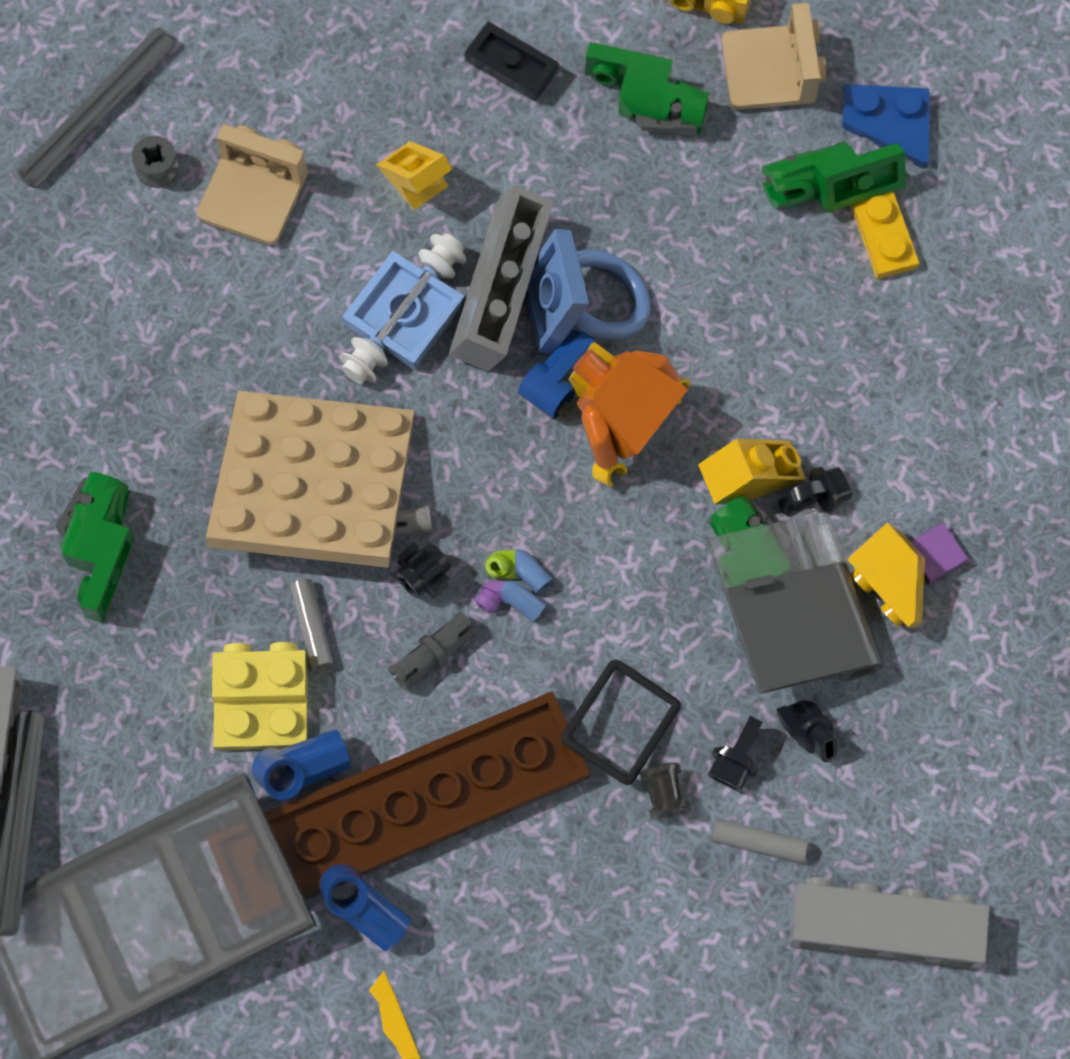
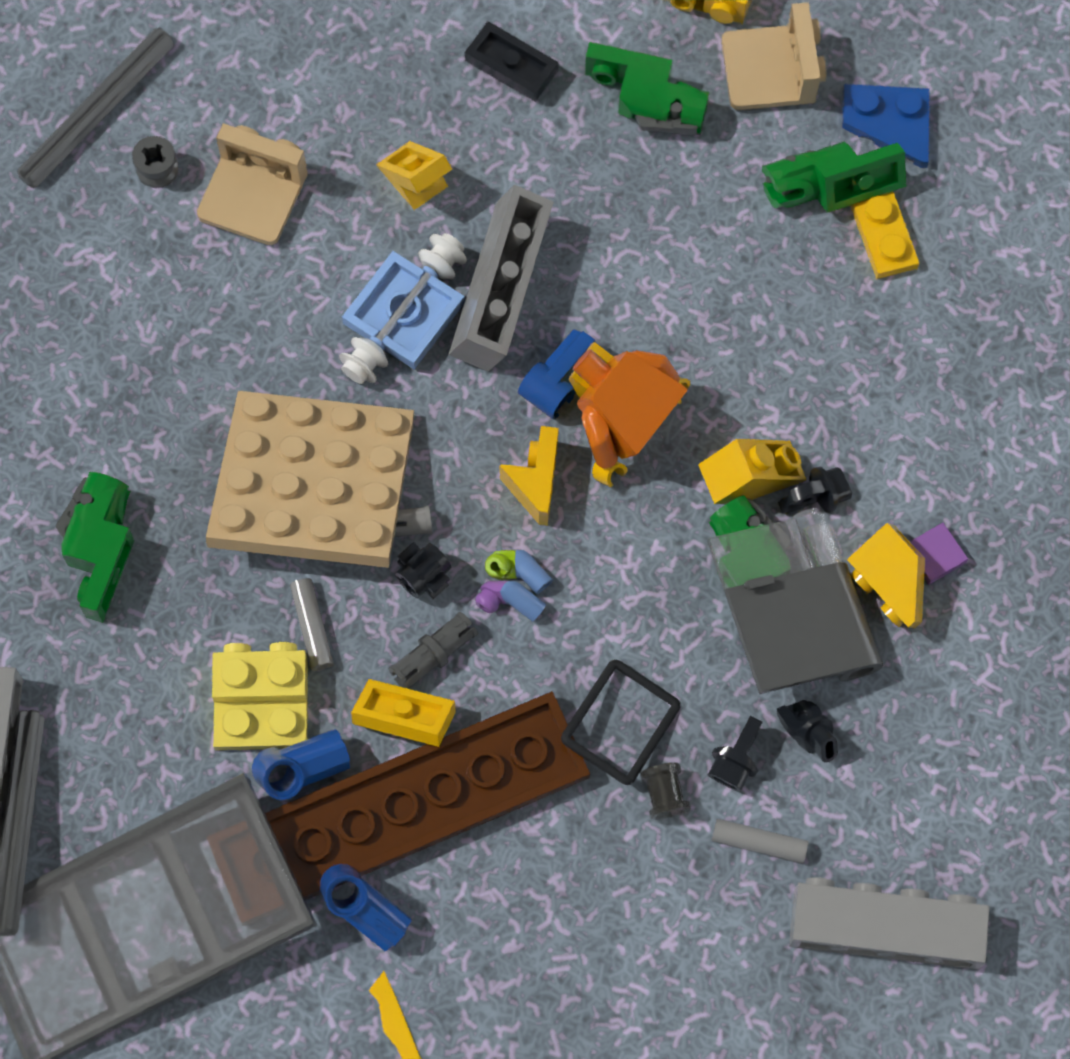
(403, 712): none -> yellow plate
(535, 483): none -> yellow slope
(559, 296): medium blue tile -> none

